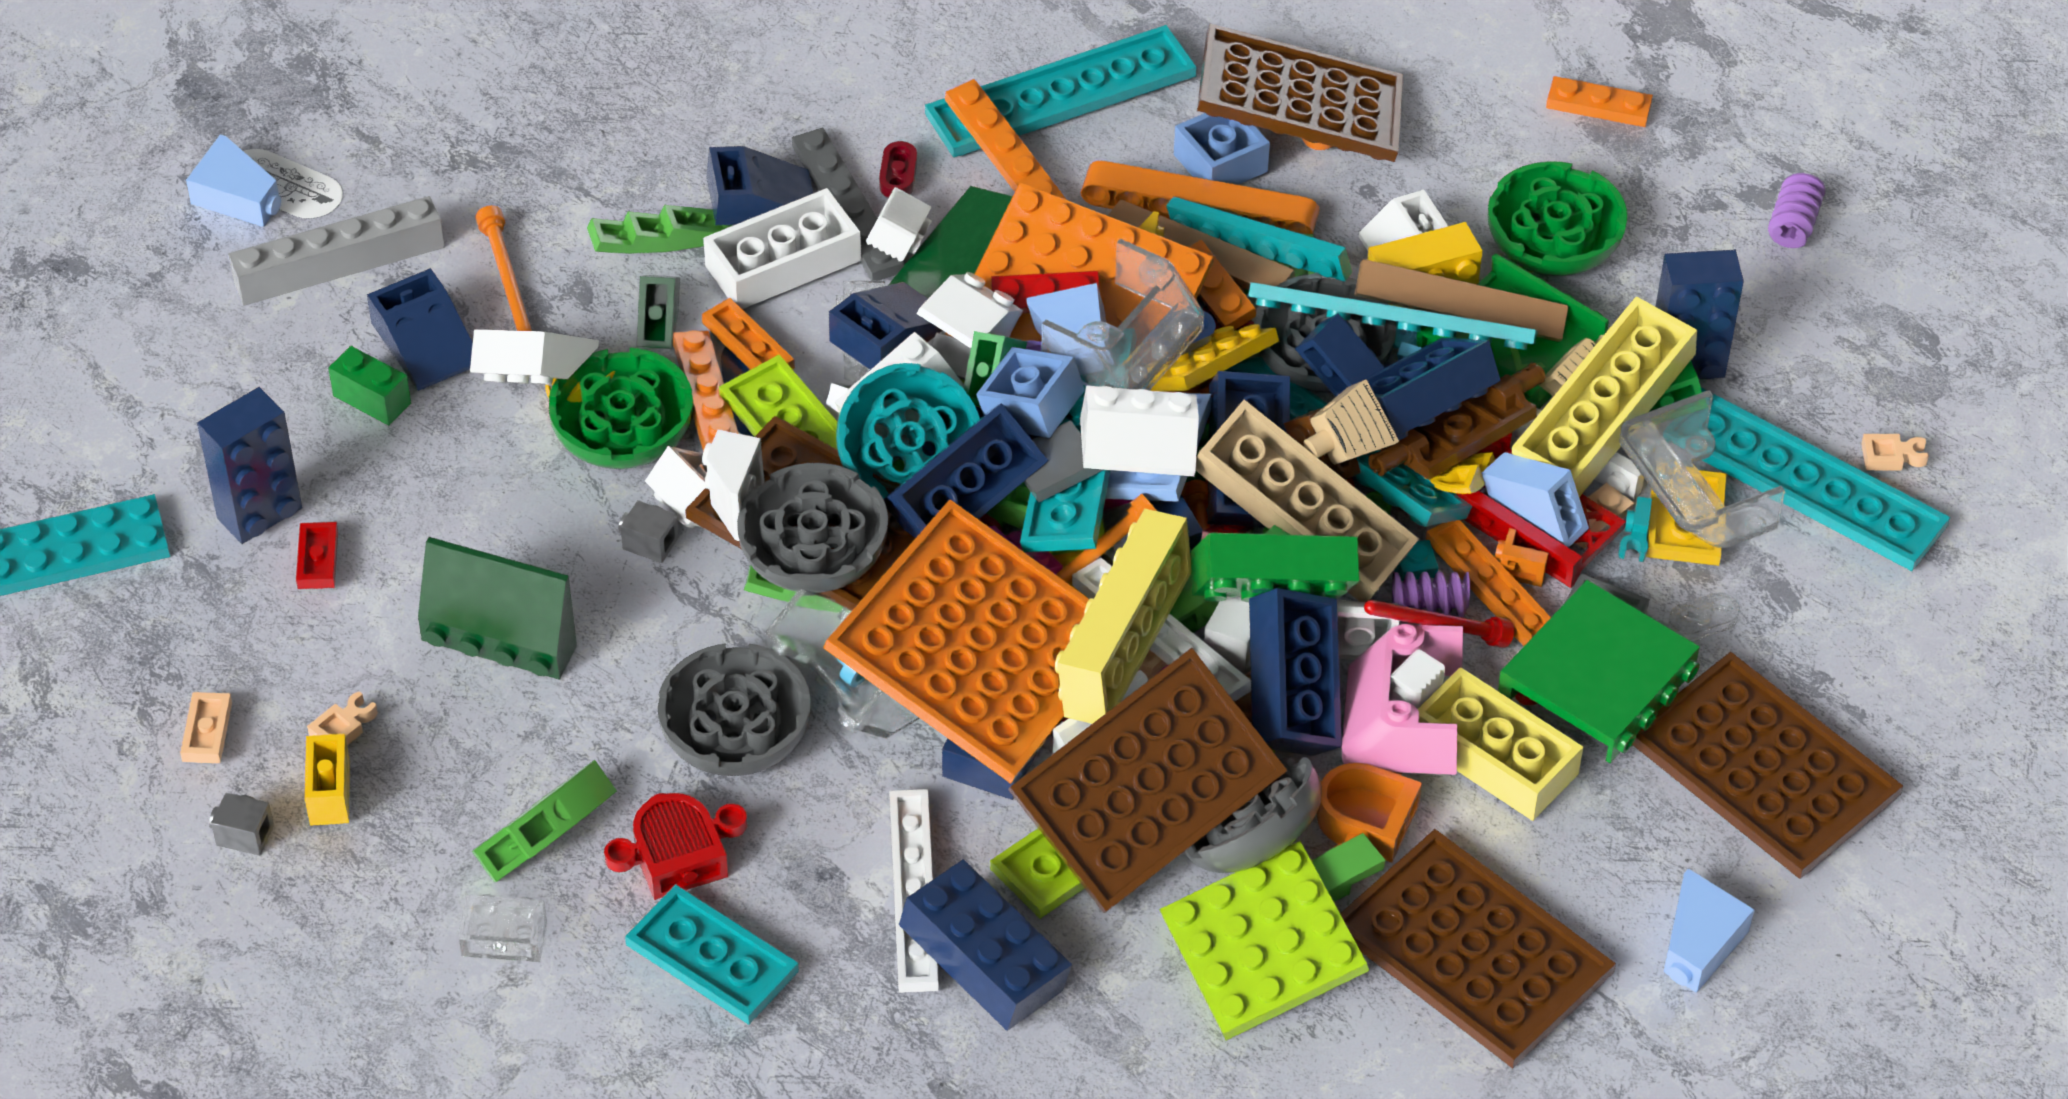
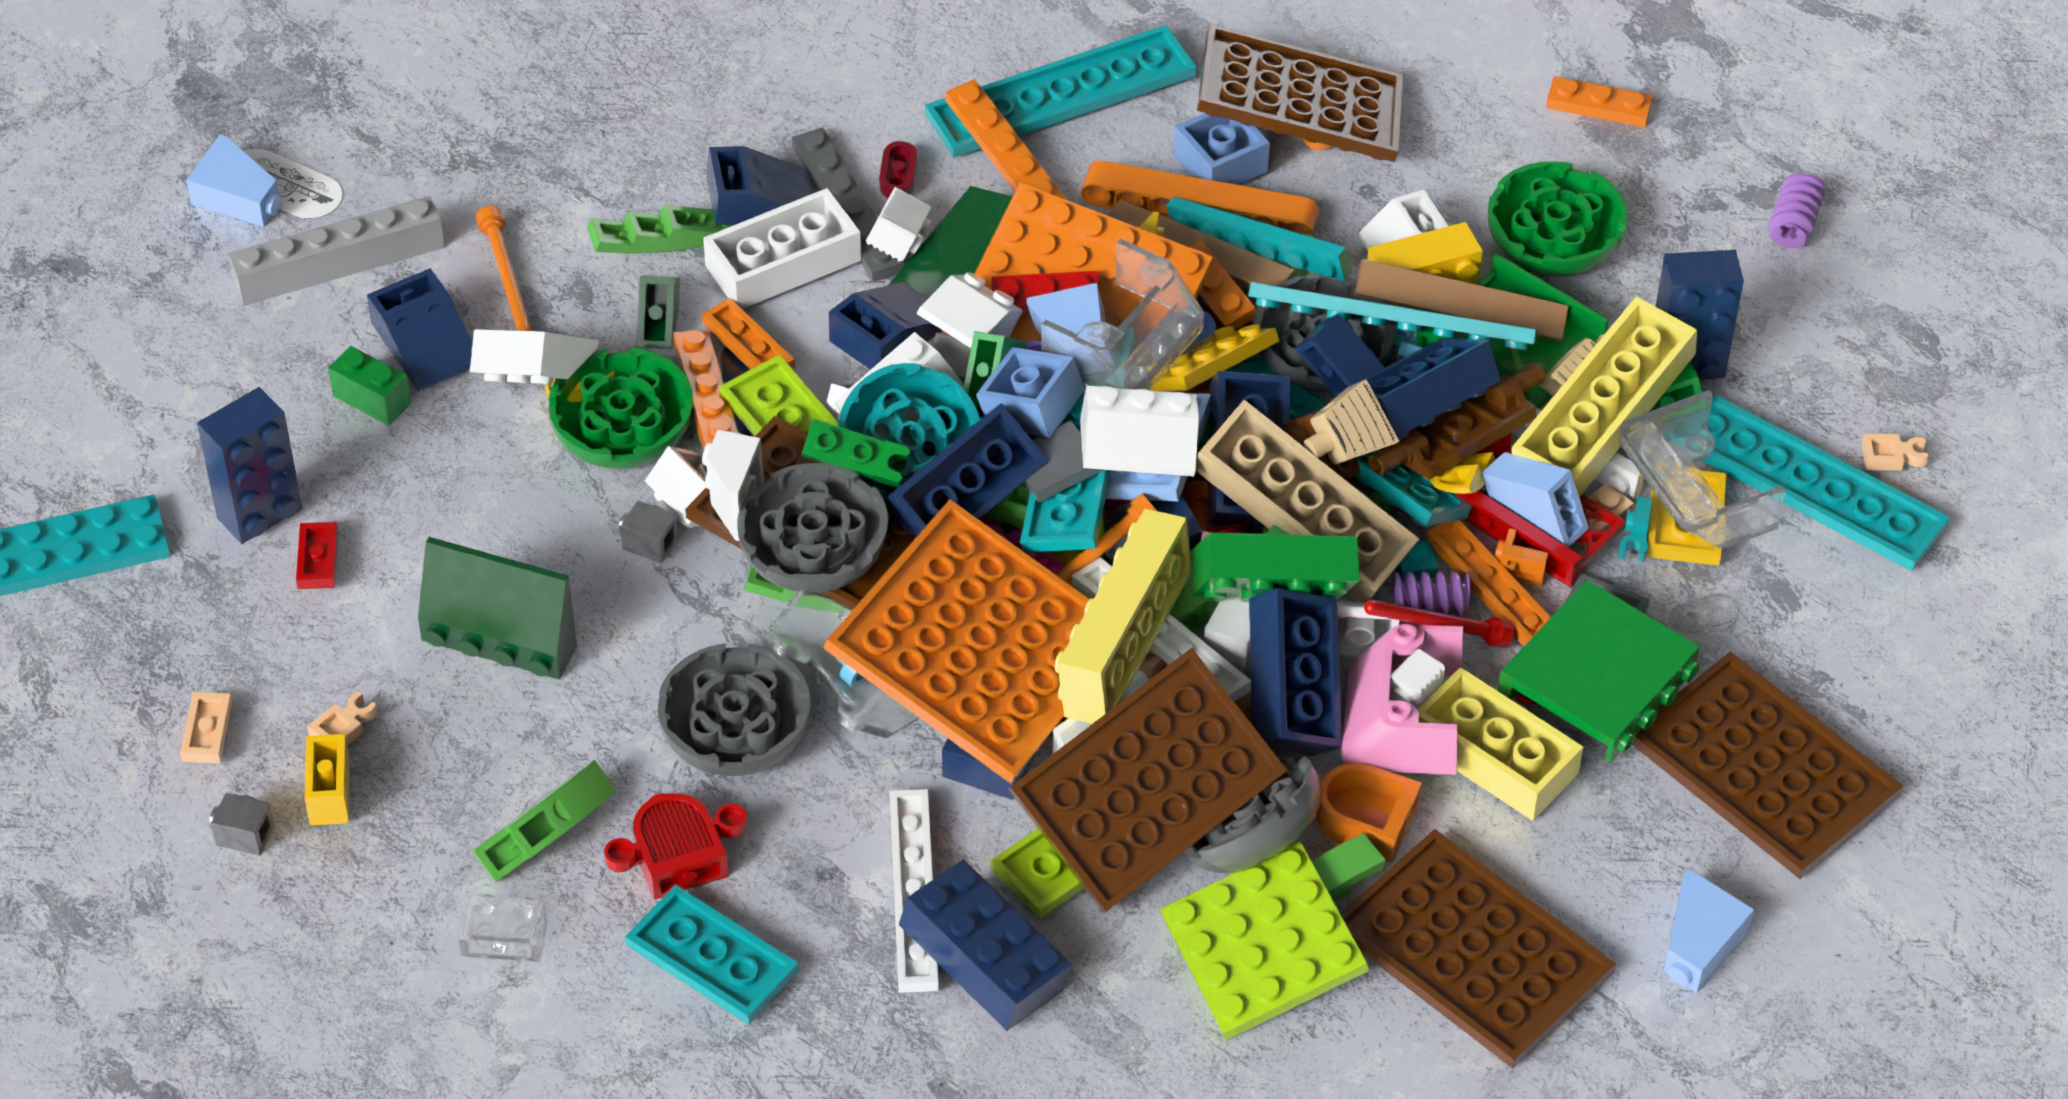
(854, 452): none -> green plate

